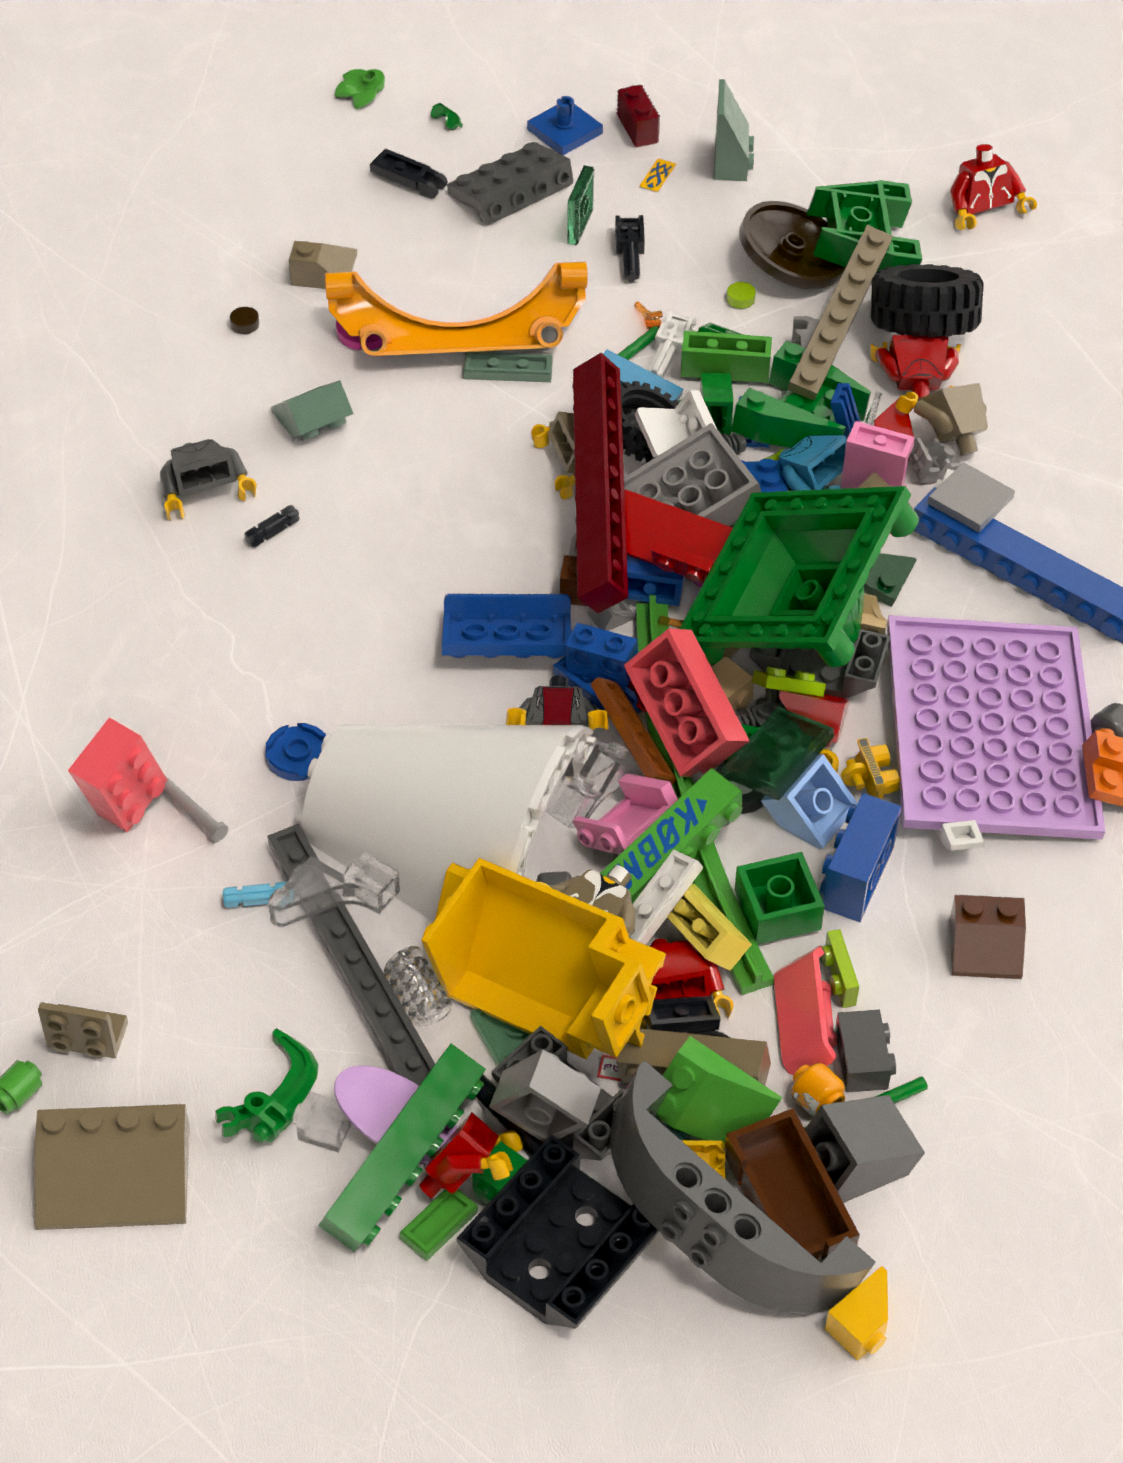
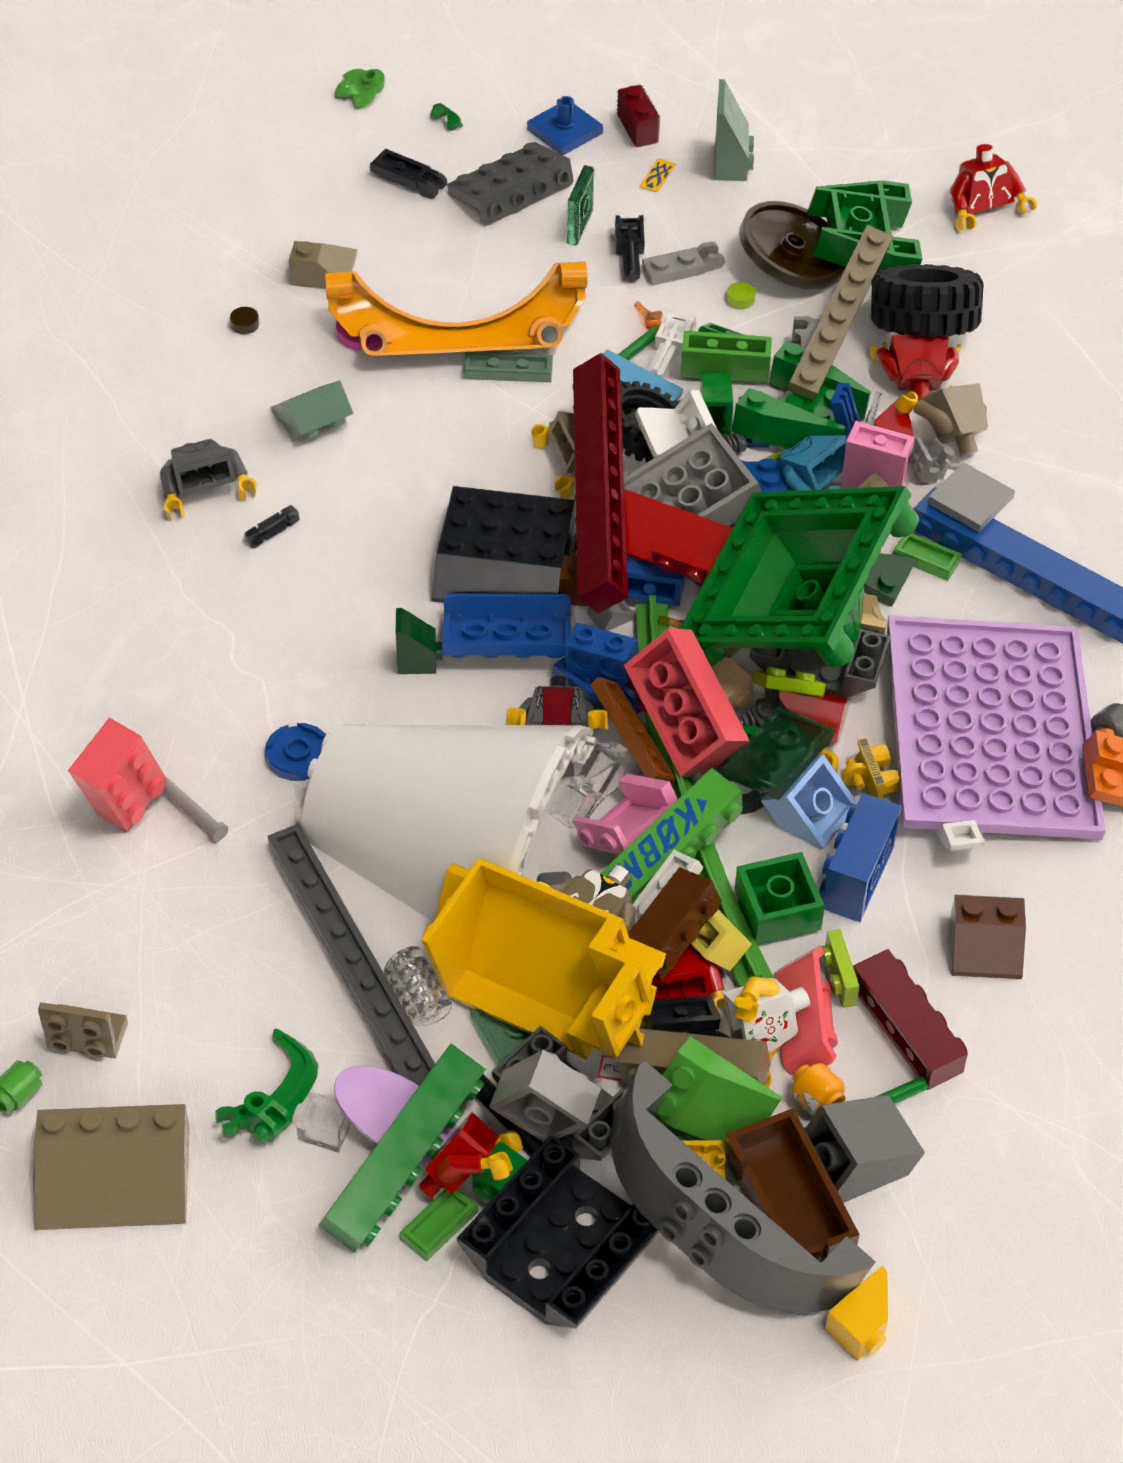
(249, 894): medium azure axle -> none
(319, 887): clear arch -> none
(416, 644): none -> dark green slope
(502, 543): none -> black slope
(677, 916): none -> reddish brown brick
(683, 263): none -> light grey hinge
(764, 1012): none -> torso
(864, 1050): dark grey brick -> none
(910, 1019): none -> dark red brick
(930, 556): none -> bright green tile

